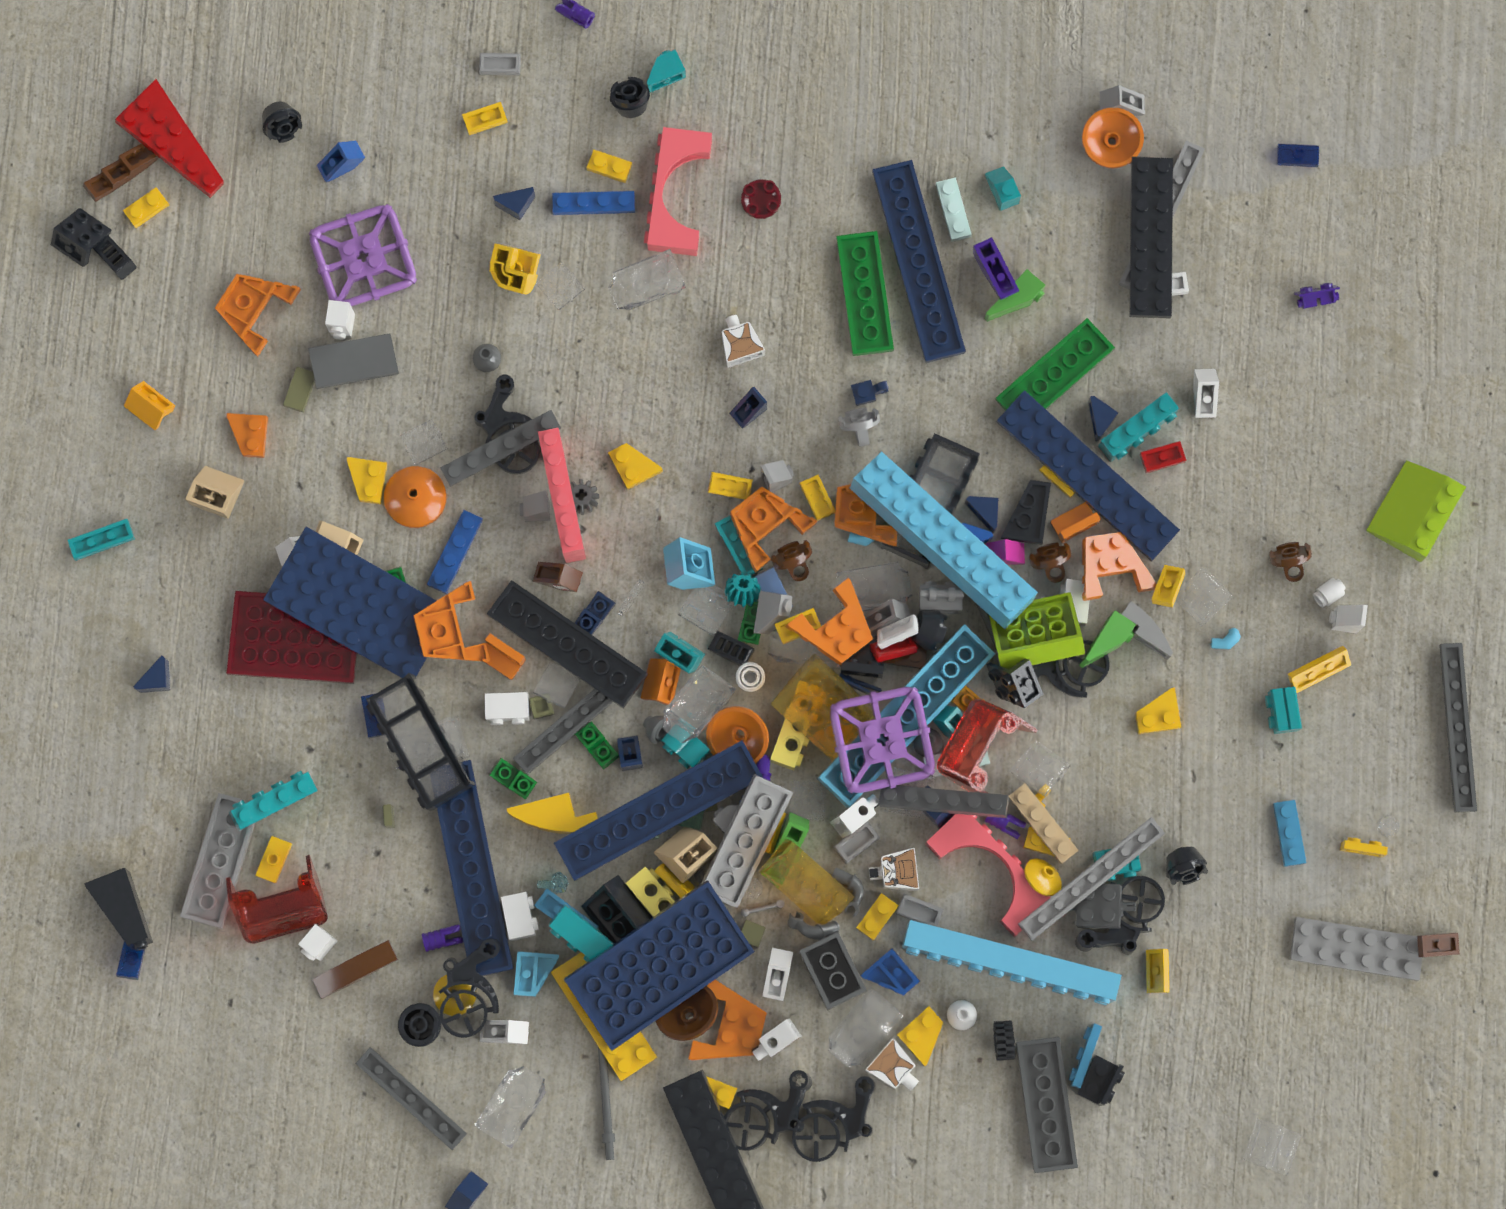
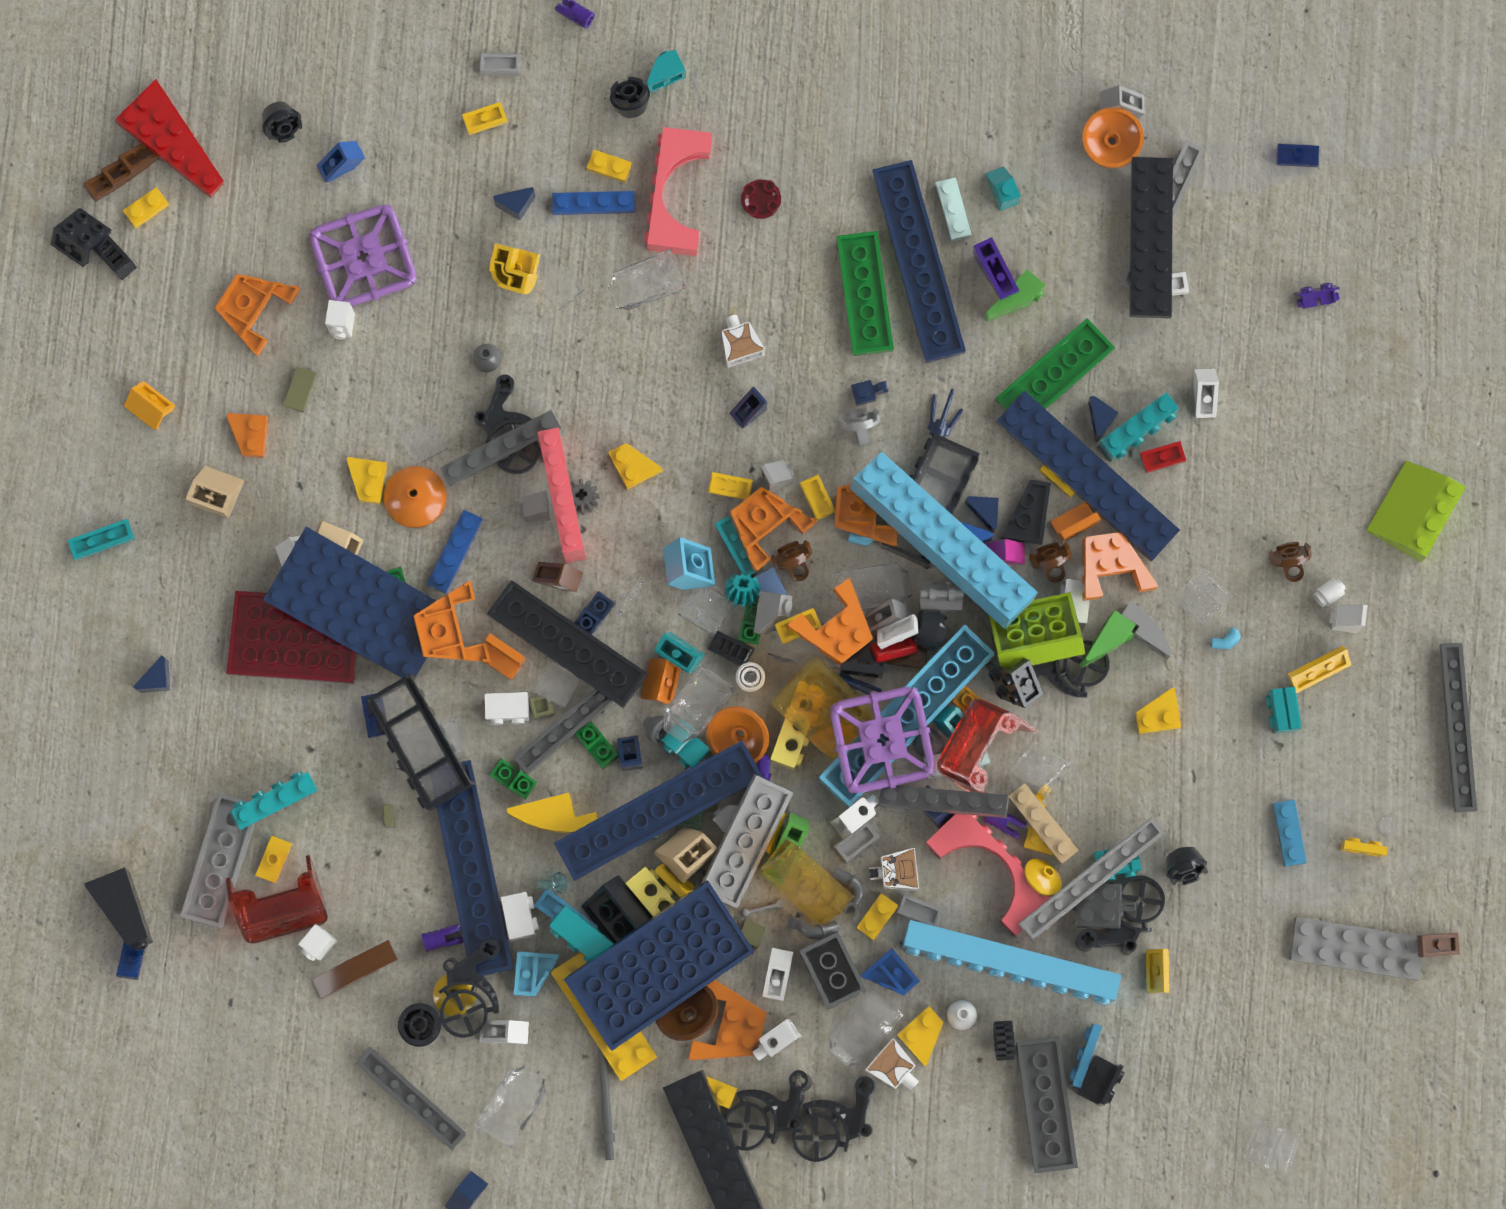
(353, 361): dark grey tile -> none
(940, 425): none -> dark blue plant
(1168, 586): yellow plate -> none

